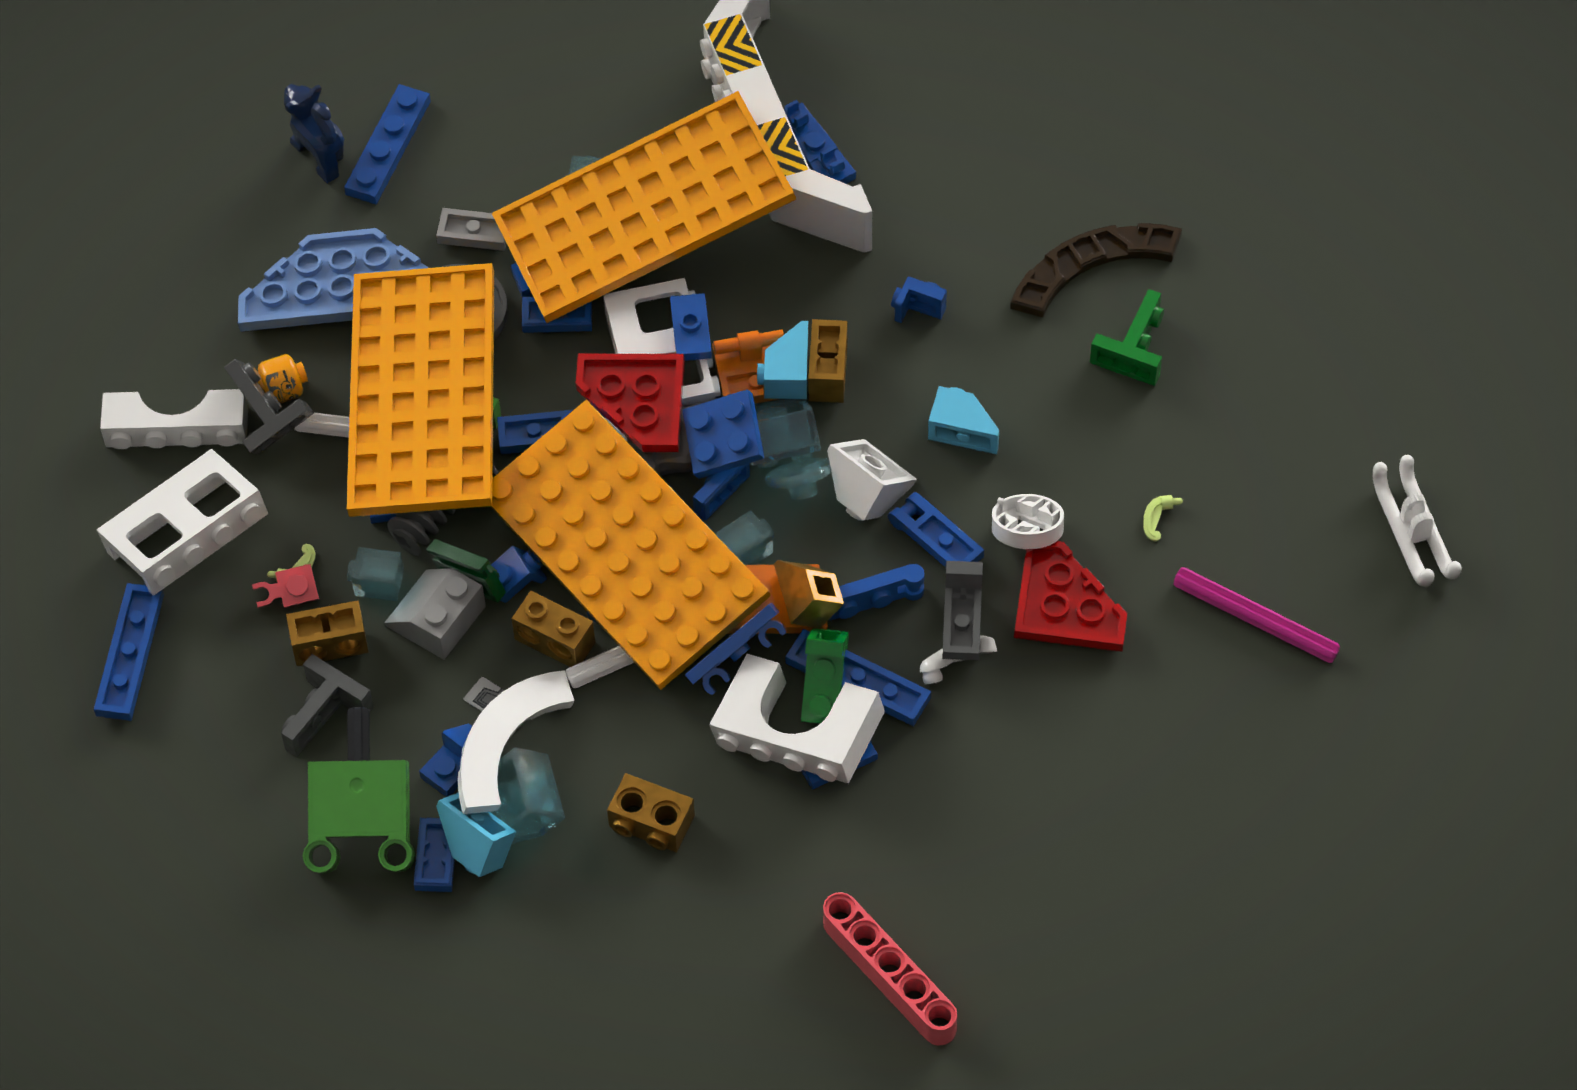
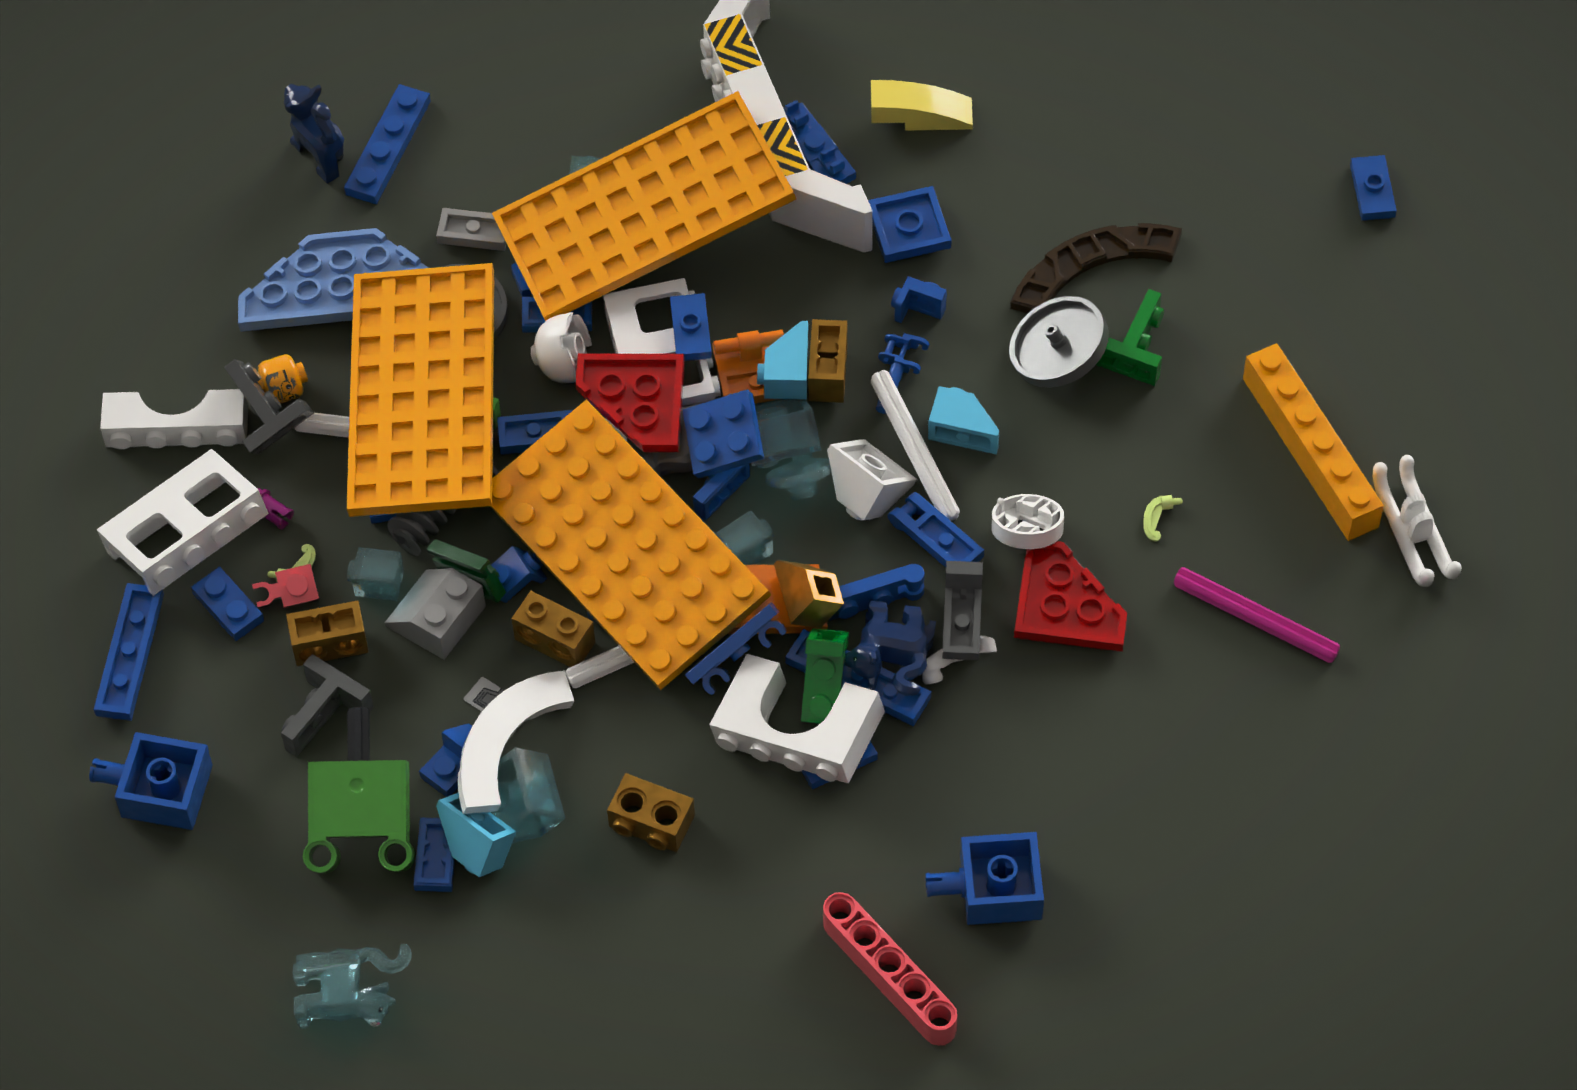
(159, 780): none -> blue brick
(227, 603): none -> blue plate
(275, 507): none -> magenta pin
(340, 985): none -> clear light blue animal
(558, 346): none -> white cylinder
(894, 644): none -> dark blue animal
(897, 362): none -> blue piece
(909, 224): none -> blue plate
(914, 445): none -> white axle
(919, 106): none -> light yellow slope
(979, 882): none -> blue brick
(1059, 341): none -> piece
(1313, 442): none -> light orange brick
(1373, 187): none -> blue plate

